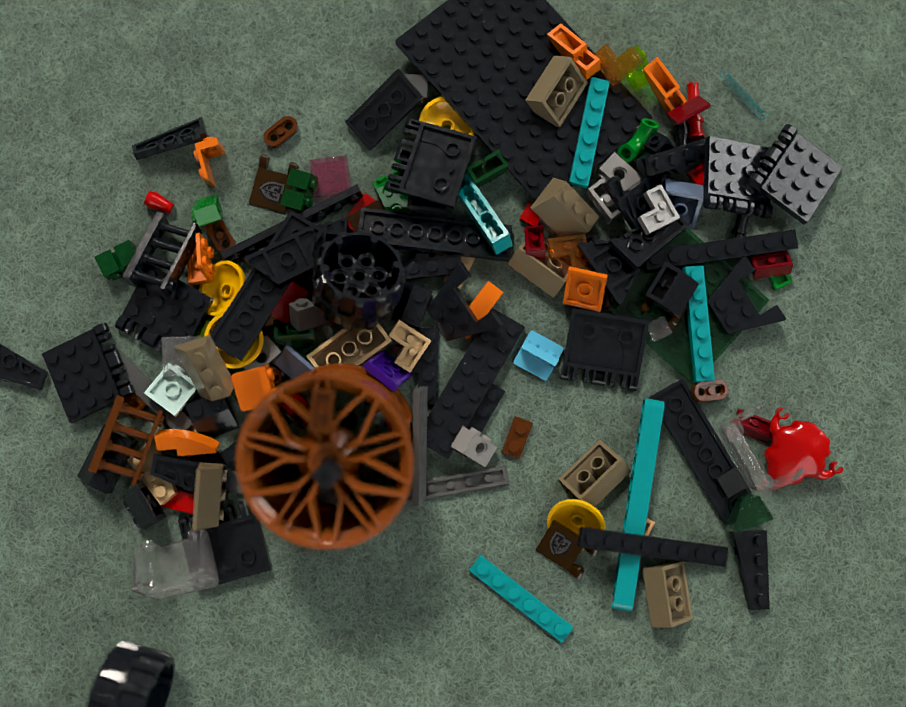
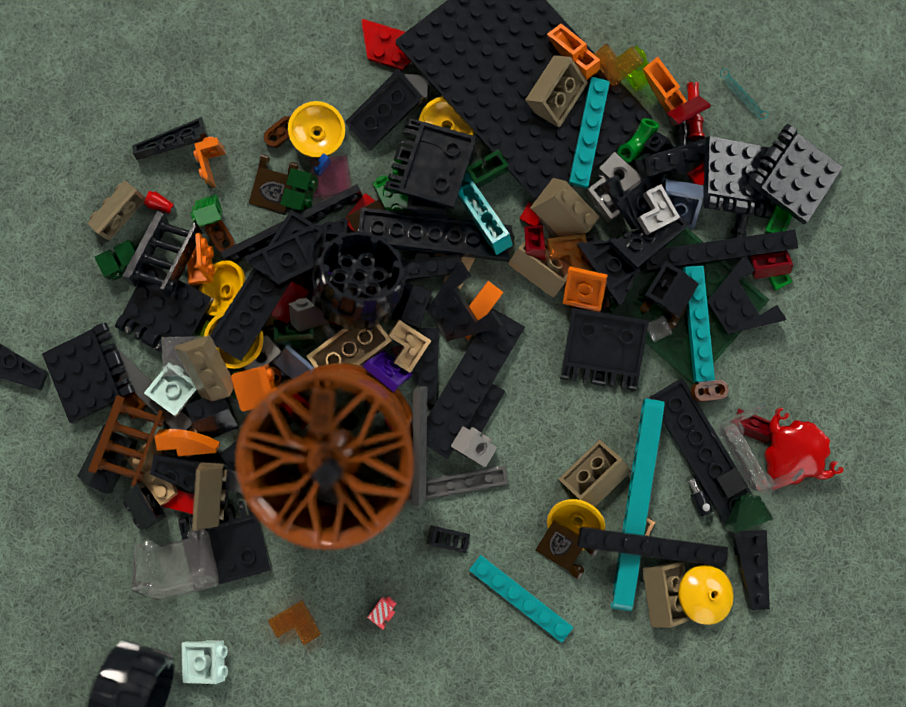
(116, 210): none -> dark tan slope
(204, 662): none -> light aqua plate
(298, 618): none -> clear orange plate
(314, 117): none -> yellow dish
(324, 163): none -> blue tile
(381, 45): none -> red wing
(382, 612): none -> coral brick
(432, 534): none -> black slope
(517, 437): reddish brown plate -> none
(538, 355): medium azure bracket -> none
(696, 596): none -> yellow dish
(700, 499): none -> black piece
(779, 220): none -> green tile

